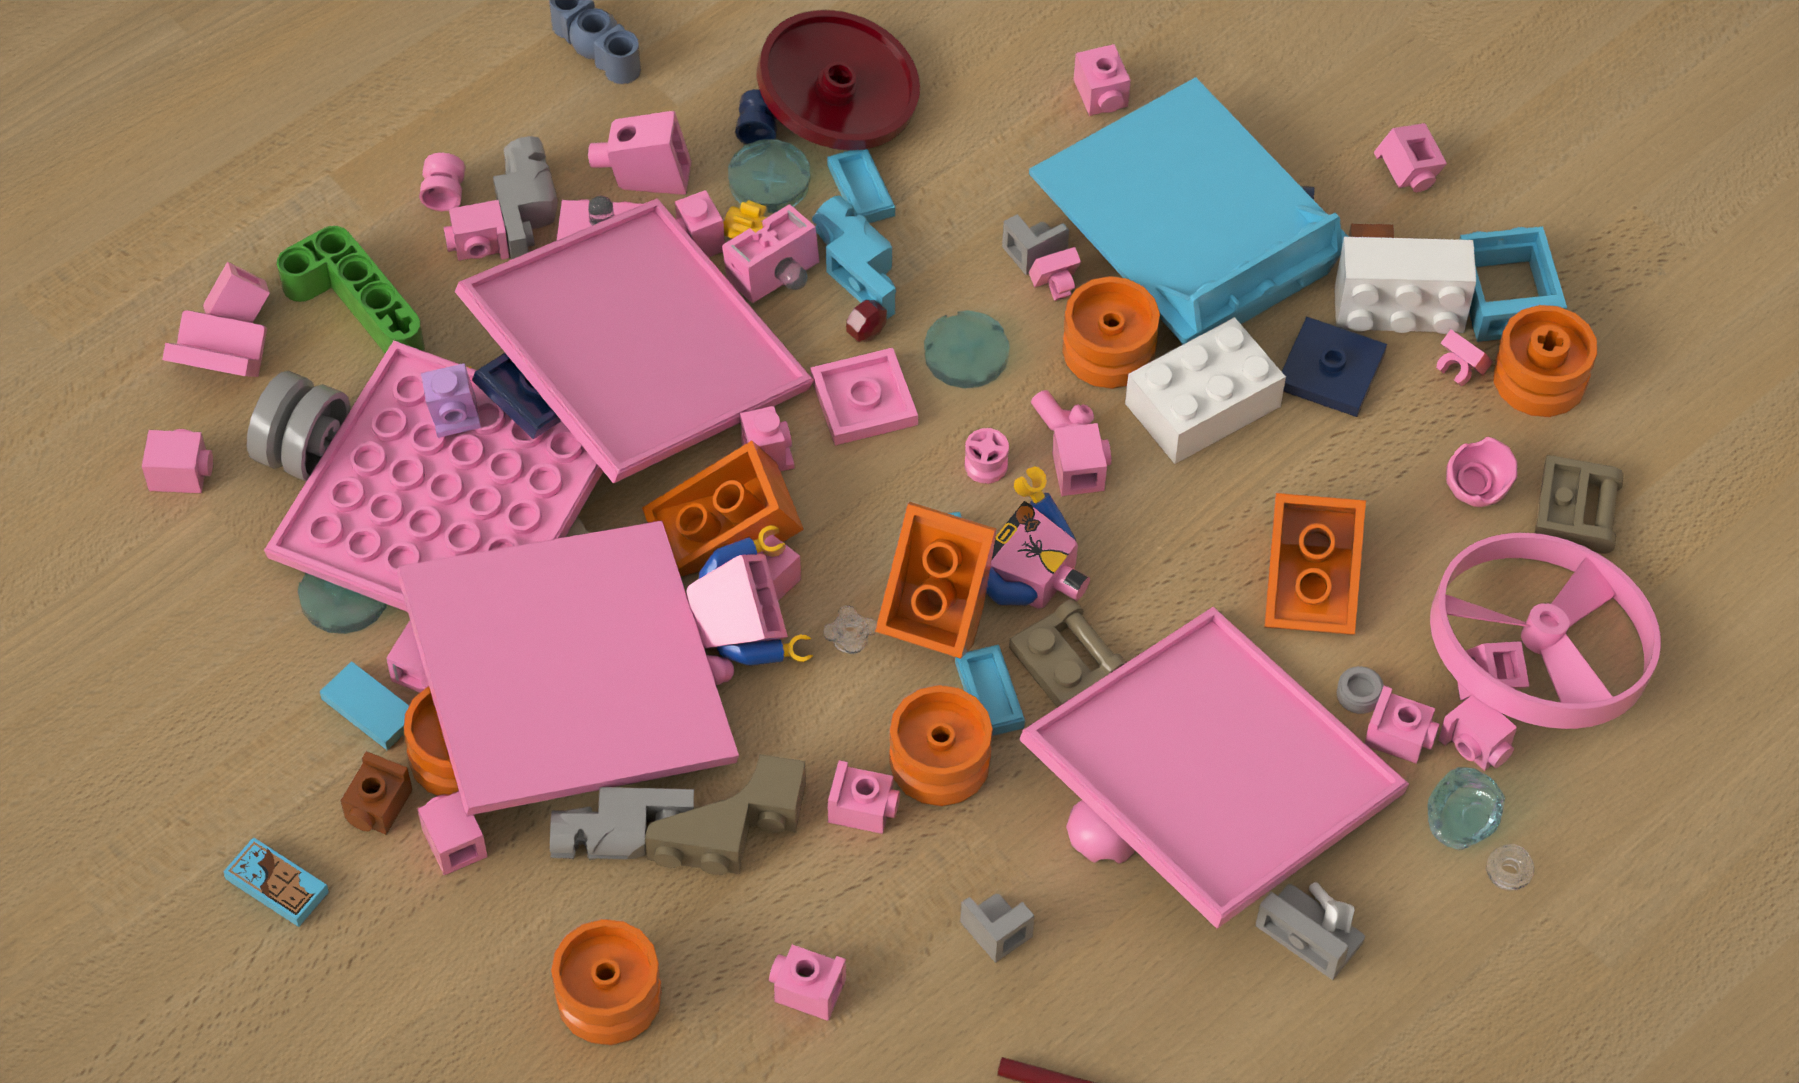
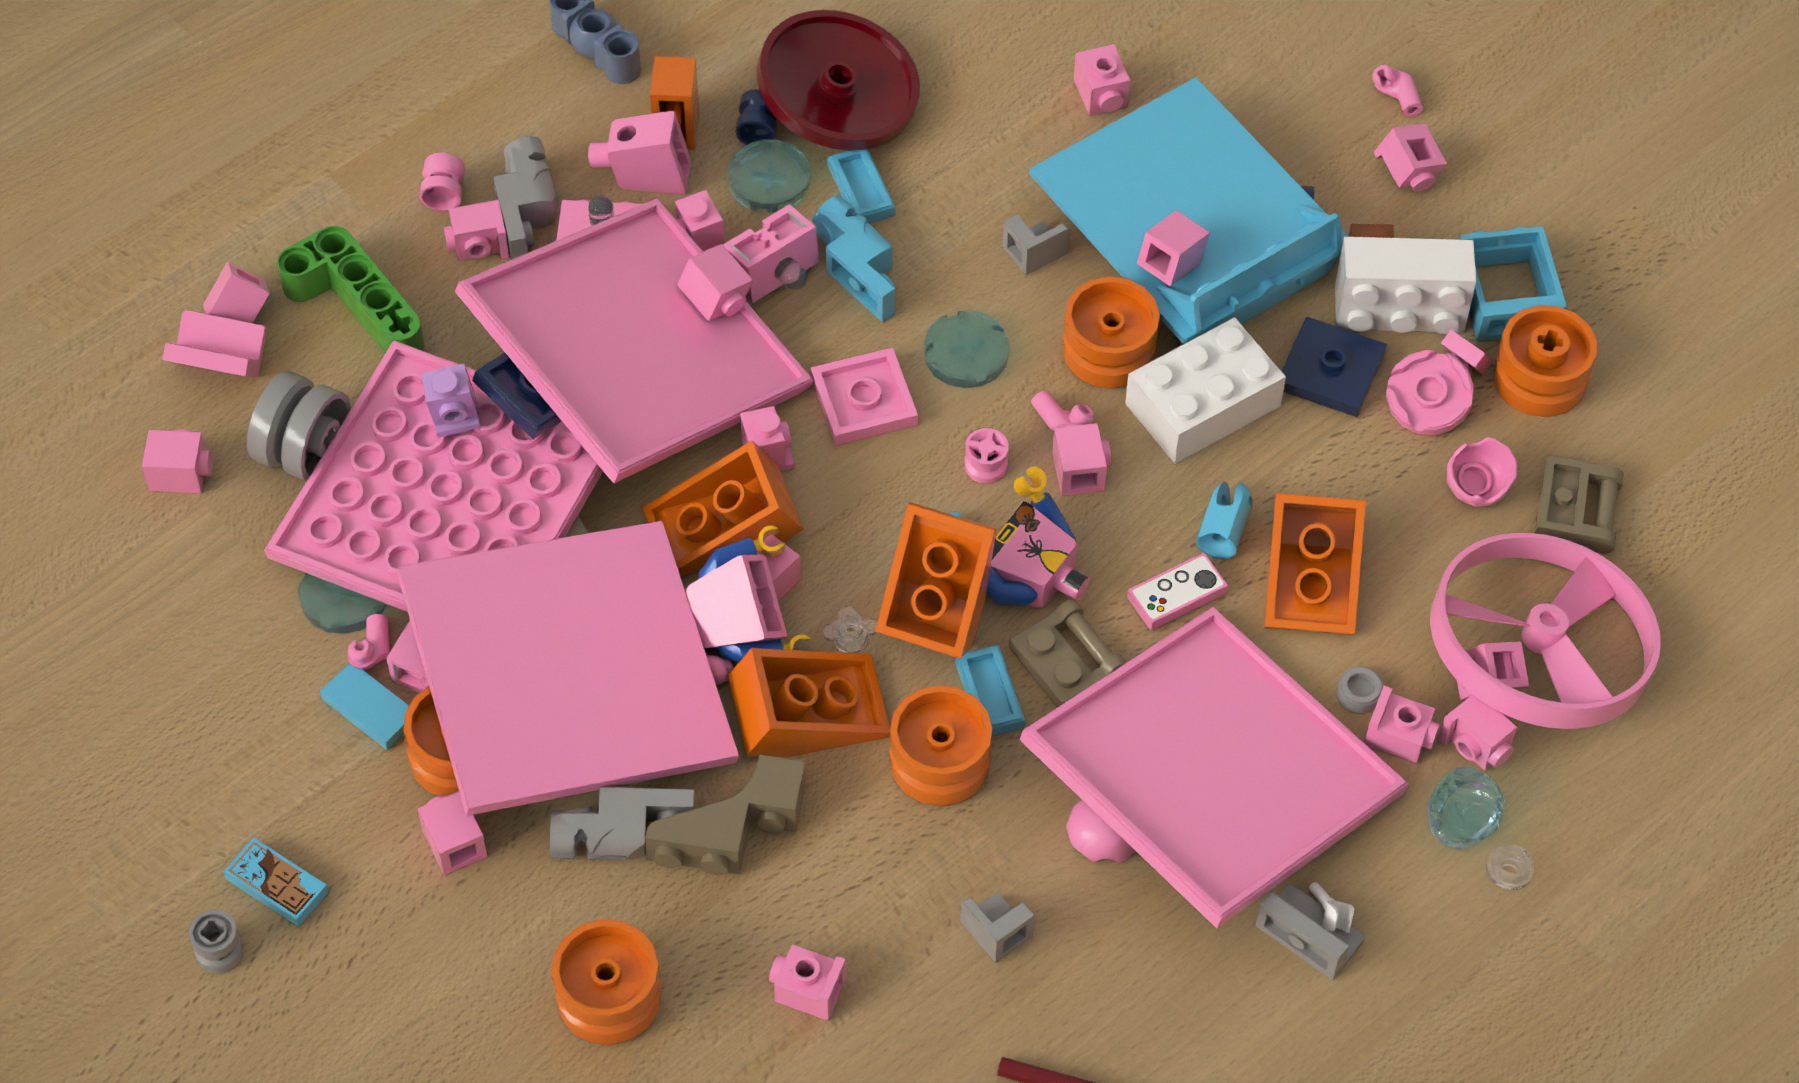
(225, 947): none -> light grey wheel
(374, 647): none -> bright pink arm
(390, 790): dark orange brick -> none
(676, 89): none -> orange brick
(715, 283): none -> bright pink brick
(741, 219): yellow gear -> none
(806, 701): none -> orange slope
(861, 799): bright pink brick -> none
(866, 320): dark red tile -> none
(1057, 271): bright pink tile -> none
(1173, 248): none -> bright pink brick
(1177, 591): none -> tile
(1224, 522): none -> medium azure piece
(1399, 86): none -> bright pink arm
(1429, 392): none -> bright pink tile

